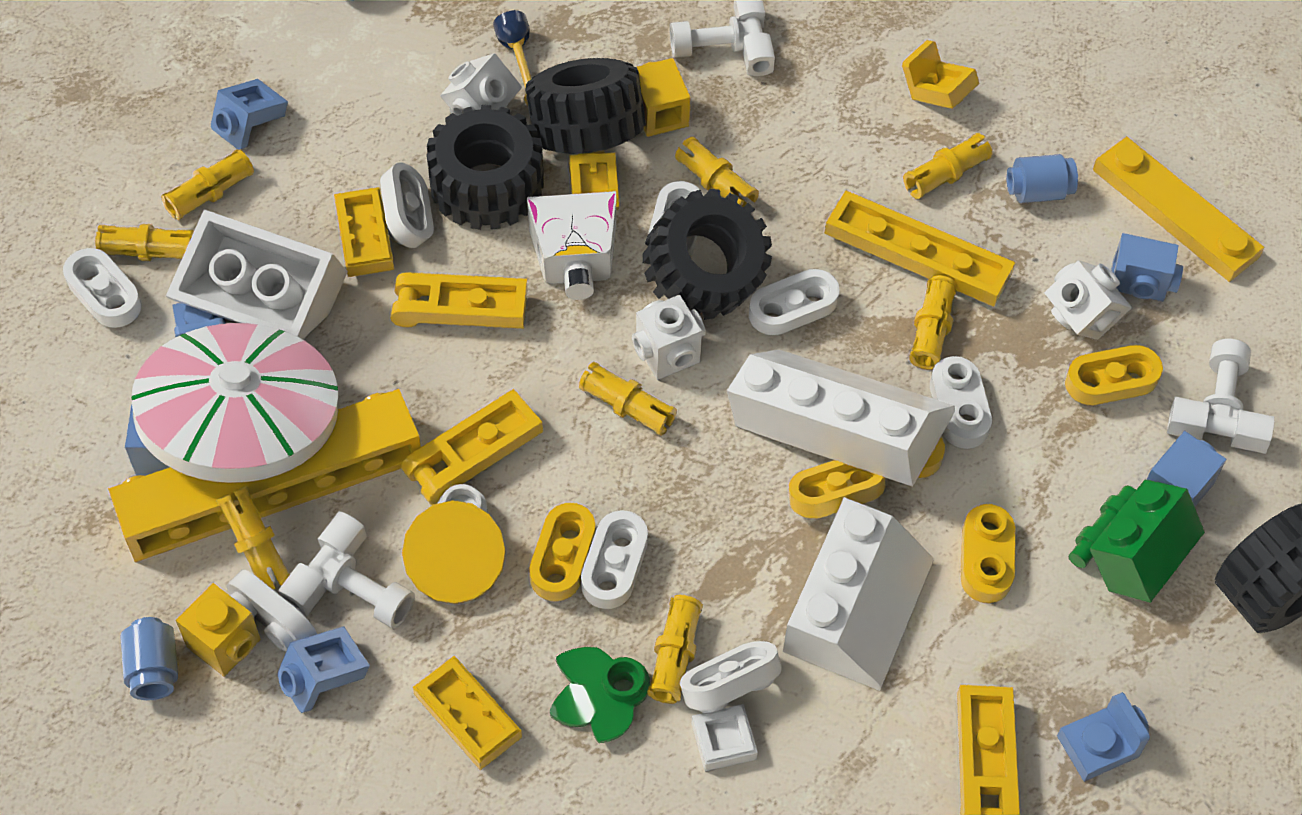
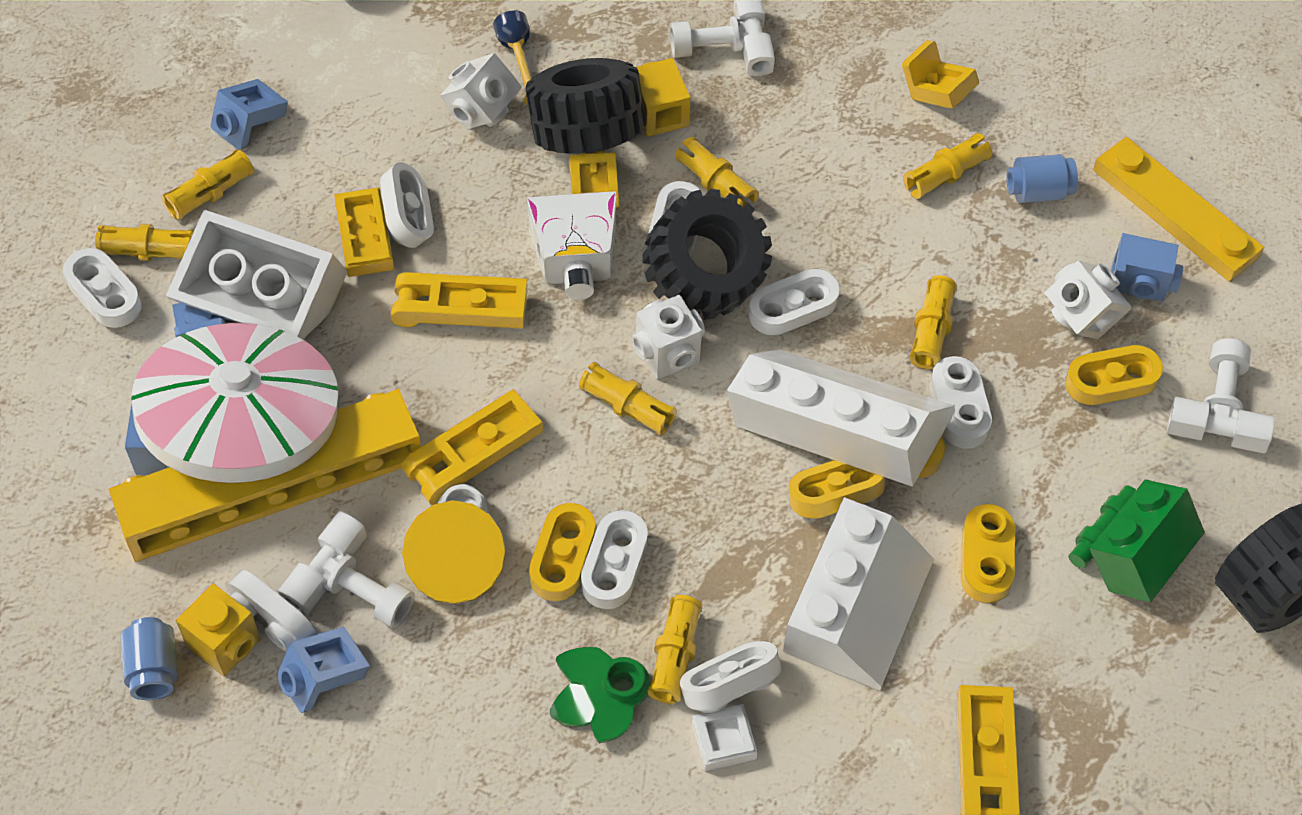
(253, 537): yellow pin -> none
(467, 712): yellow plate -> none
(479, 139): black tyre -> none
(919, 247): yellow plate -> none
(1106, 738): medium blue bracket -> none
(1189, 465): medium blue brick -> none

